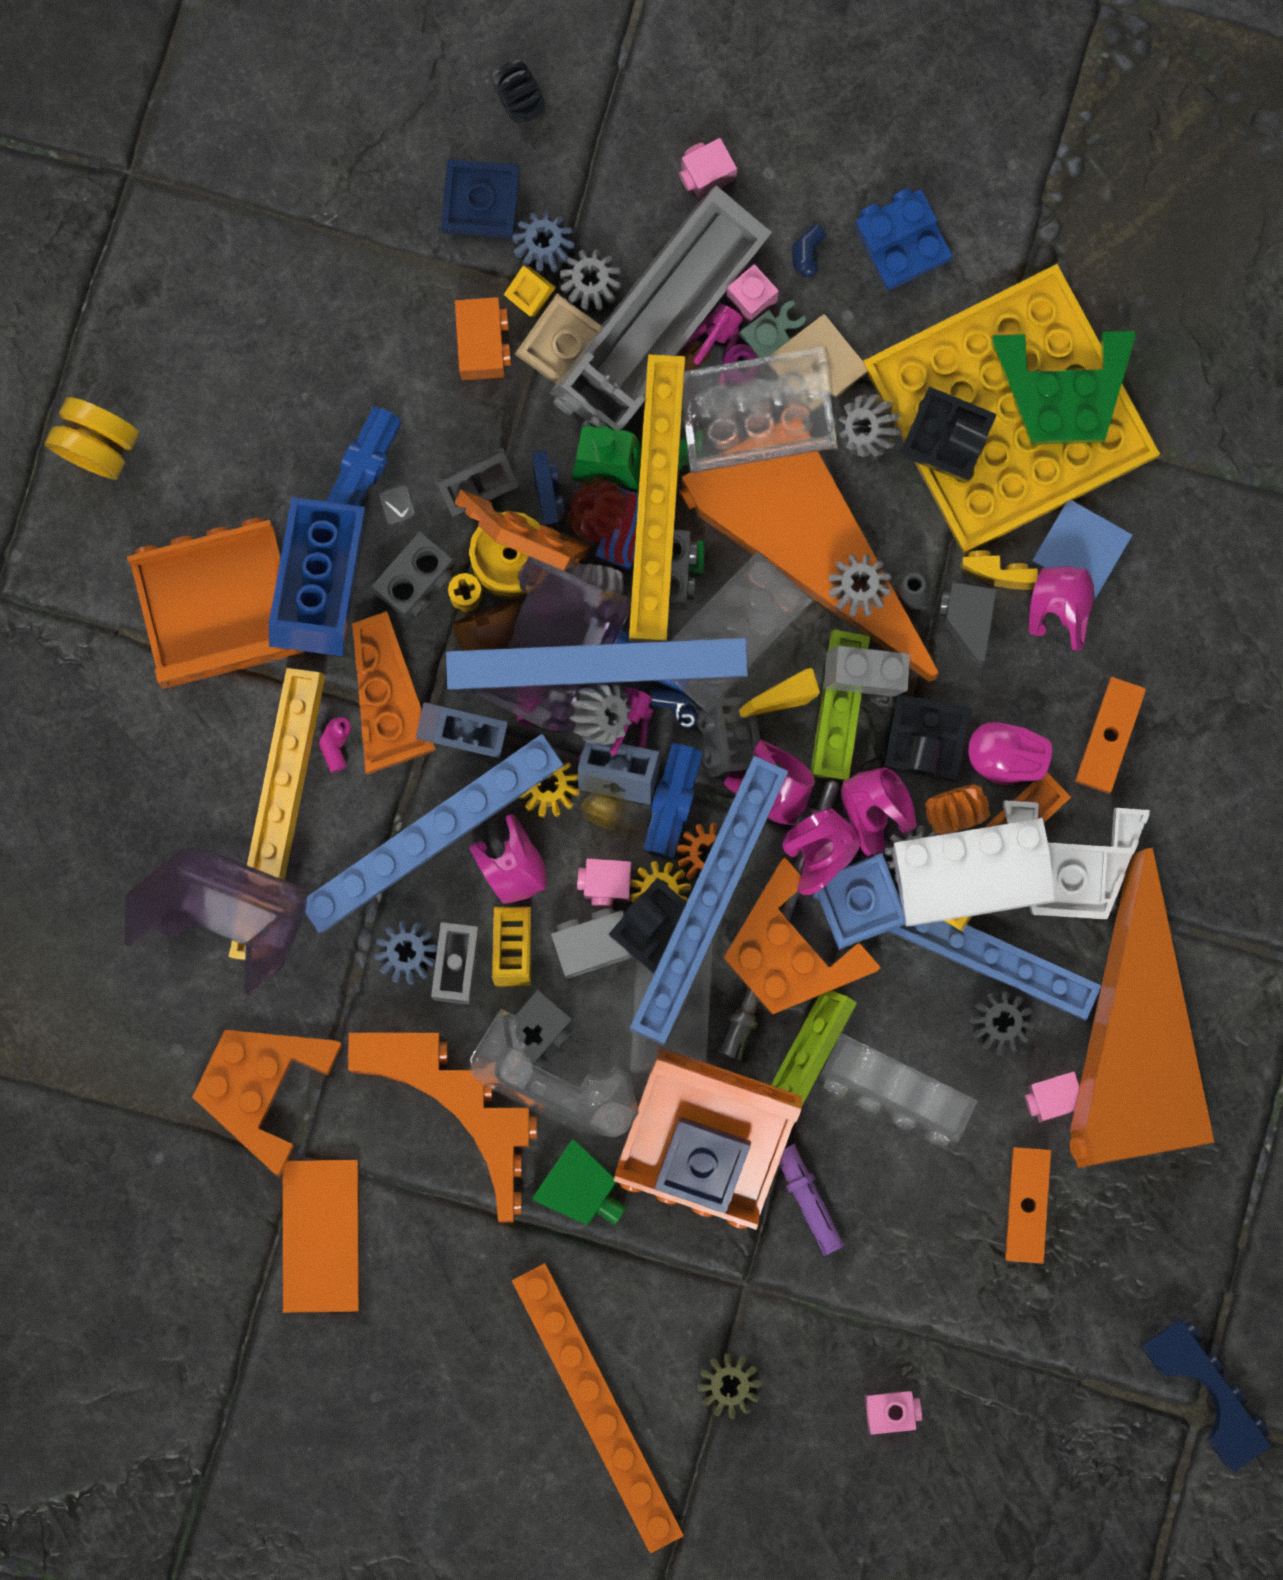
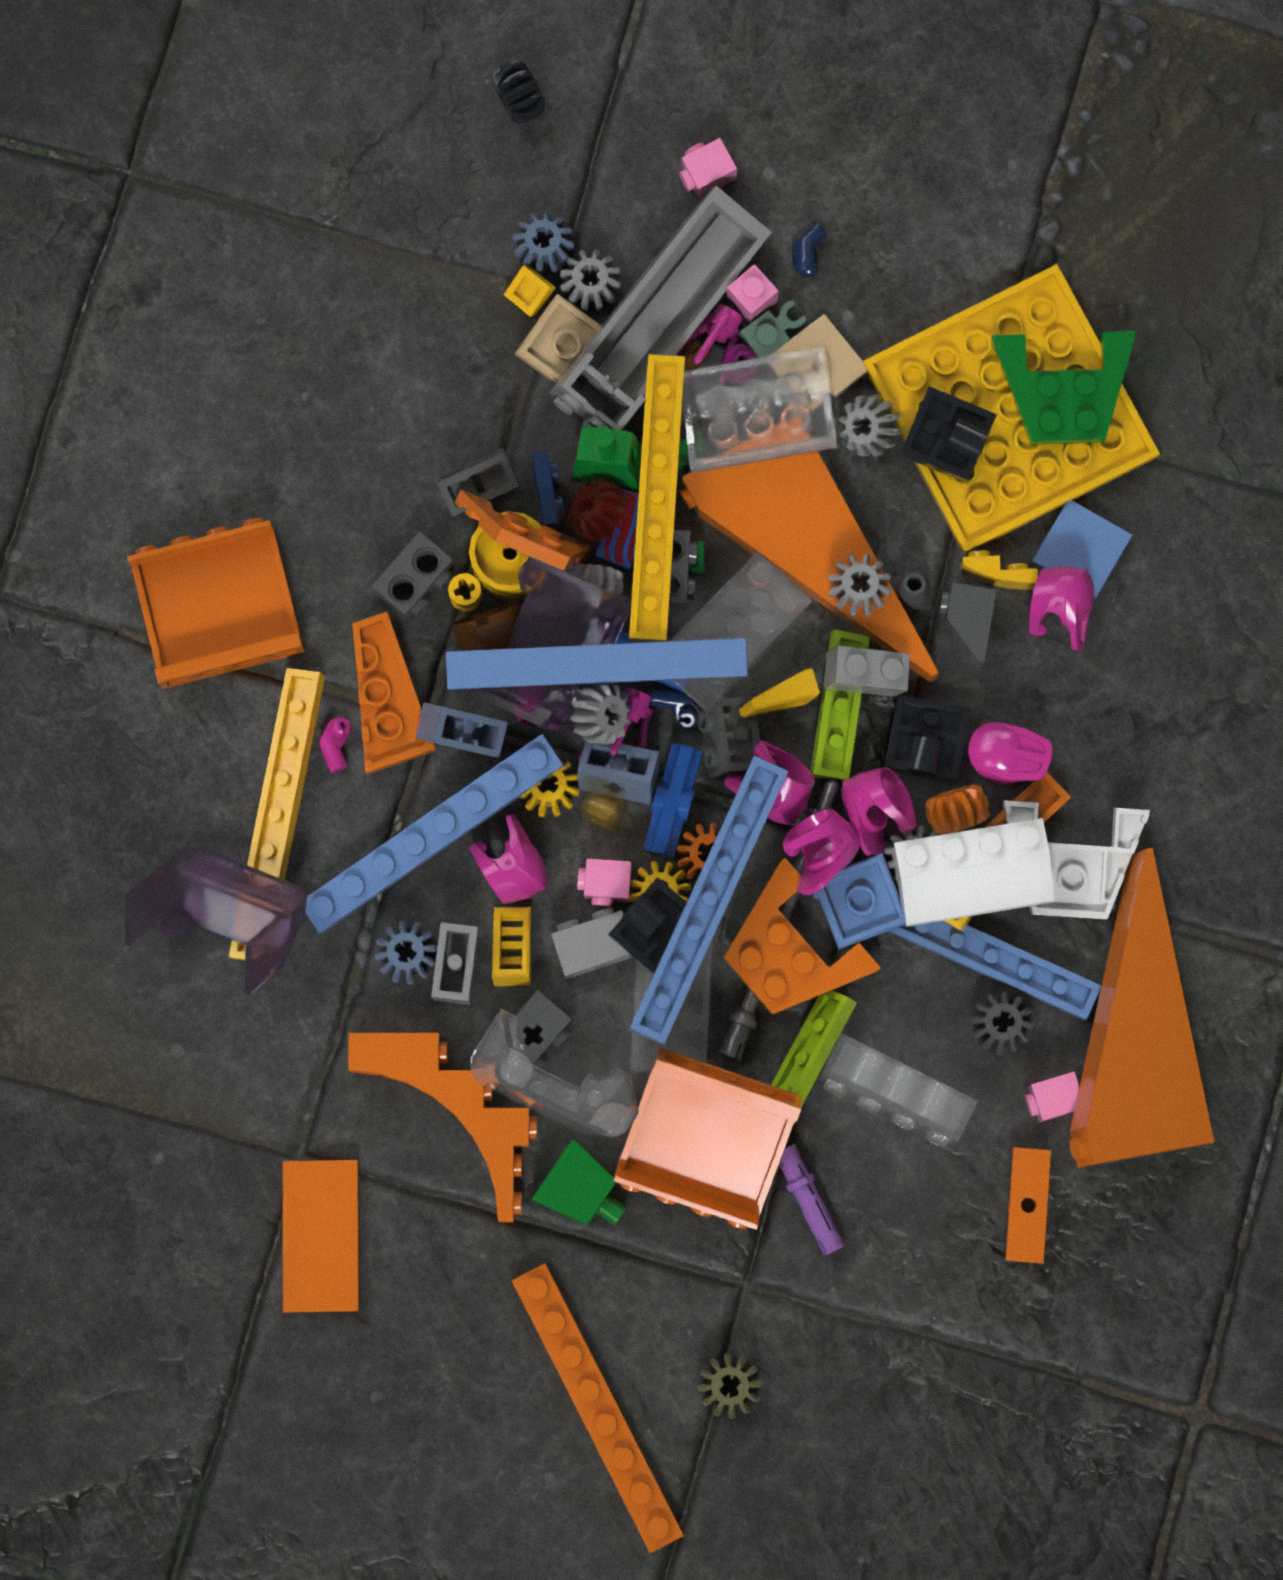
(92, 438): yellow wheel -> none
(245, 1080): orange wing -> none
(316, 576): blue brick -> none
(365, 458): blue piece -> none
(397, 504): clear sticker -> none
(480, 199): dark blue plate -> none
(480, 338): orange brick -> none
(702, 1164): plate -> none
(892, 1412): bright pink brick -> none
(902, 238): blue plate -> none
(1117, 715): orange tile -> none
(1235, 1434): dark blue arch -> none

